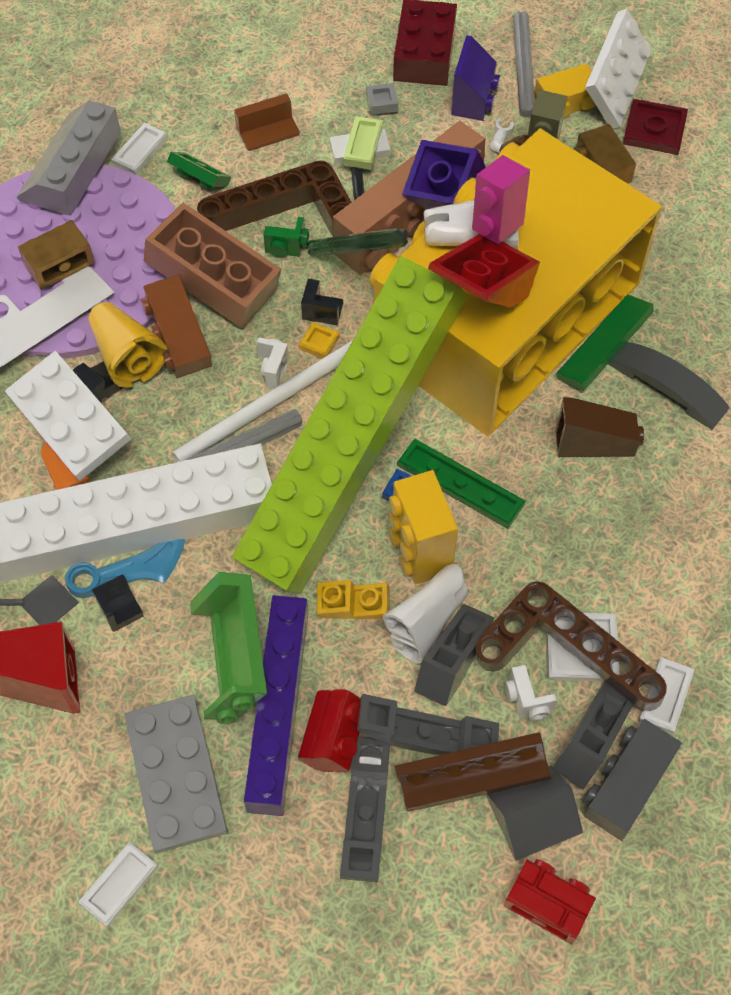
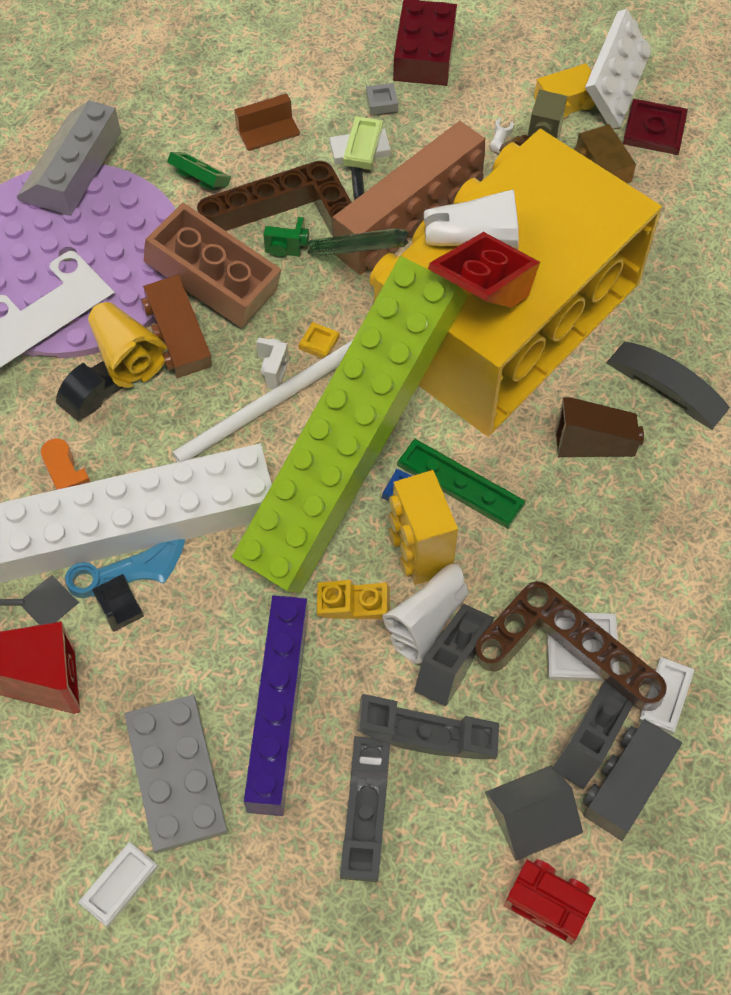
(56, 254): pearl gold brick -> none
(68, 415): white plate -> none
(140, 148): white tile -> none
(236, 642): bright green panel -> none
(260, 434): light grey axle -> none
(319, 307): black panel -> none
(331, 731): red brick -> none
(440, 173): dark purple slope -> none
(473, 772): reddish brown fence -> none
(474, 82): dark purple slope -> none
(500, 199): dark pink brick -> none
(520, 691): white bracket -> none
(524, 63): light grey axle -> none
(605, 342): green tile -> none

